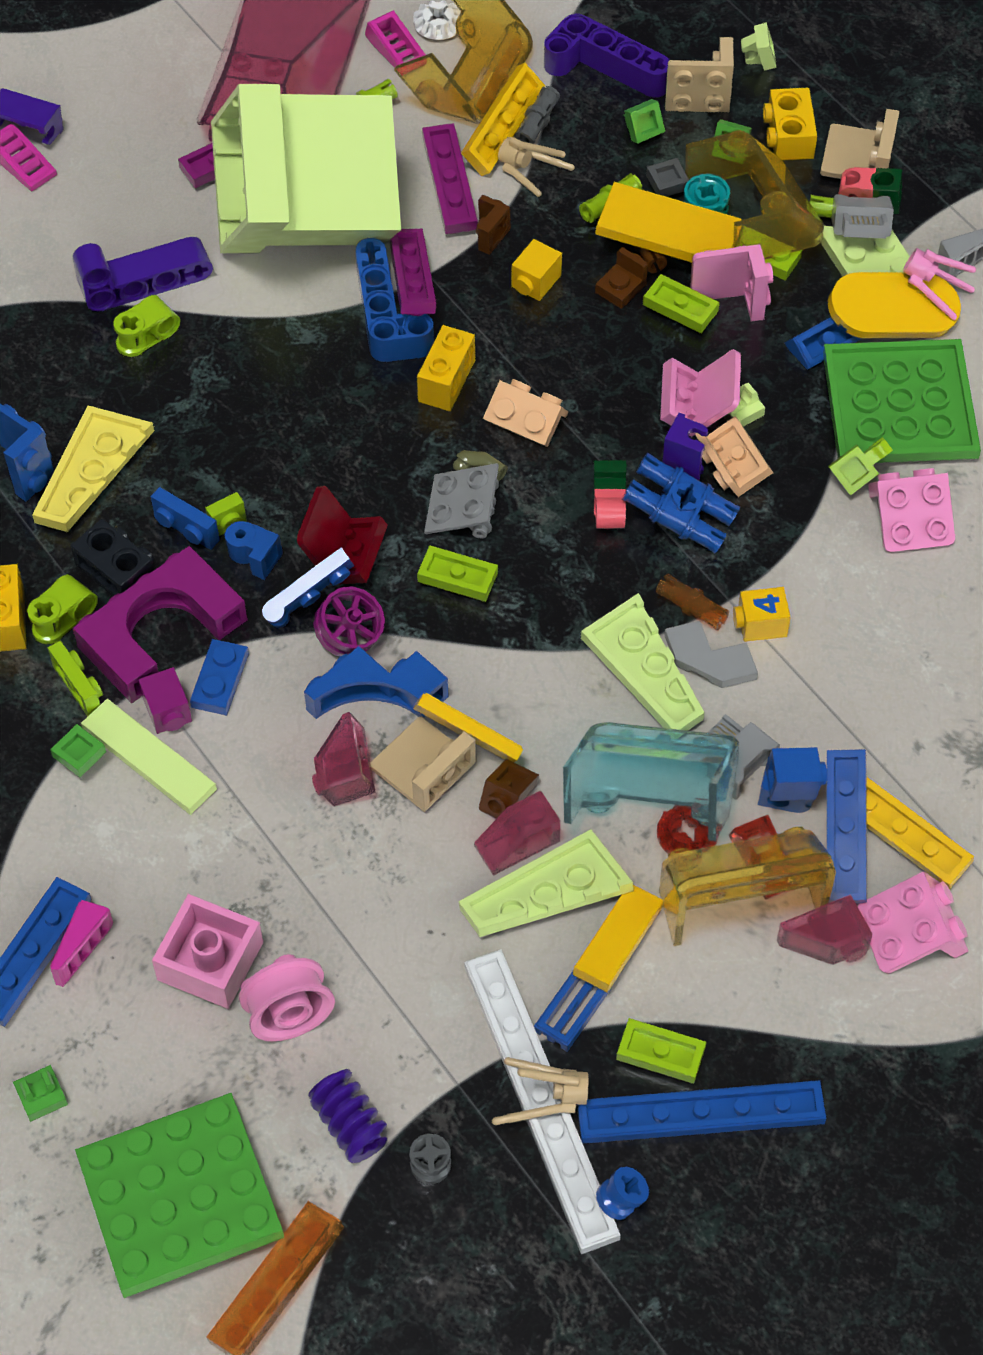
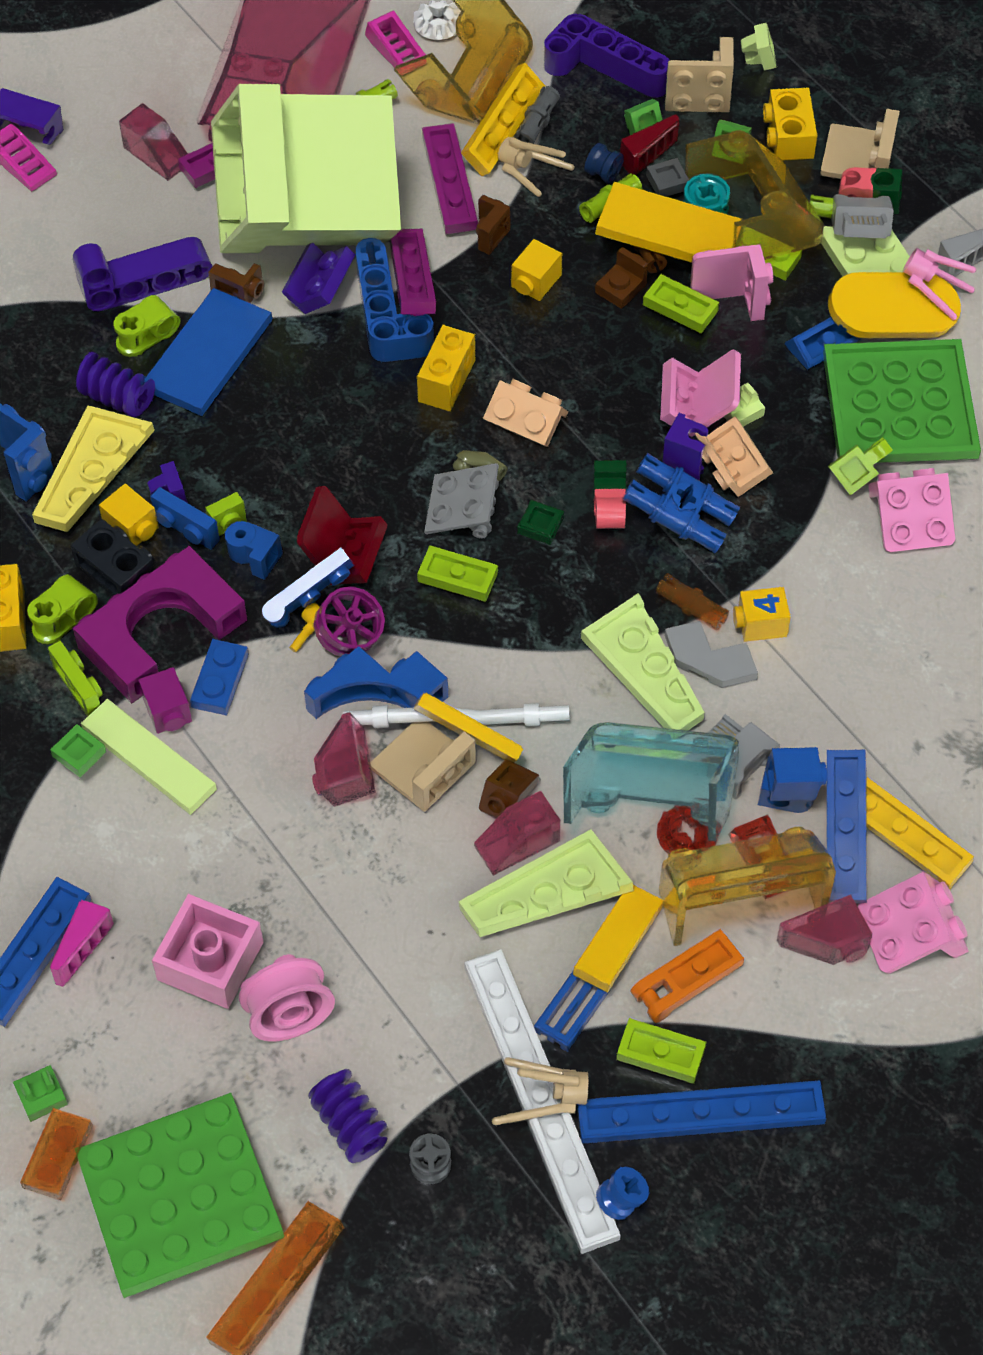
(56, 1154): none -> clear orange plate
(114, 385): none -> dark purple piece
(130, 513): none -> yellow brick
(152, 141): none -> clear pink slope
(169, 481): none -> dark purple tile
(208, 351): none -> blue tile
(238, 285): none -> reddish brown bracket
(308, 615): none -> yellow hand
(317, 277): none -> dark purple bracket
(531, 715): none -> white bar
(540, 522): none -> dark green tile
(604, 163): none -> dark blue wheel
(648, 144): none -> dark red slope
(688, 975): none -> orange plate

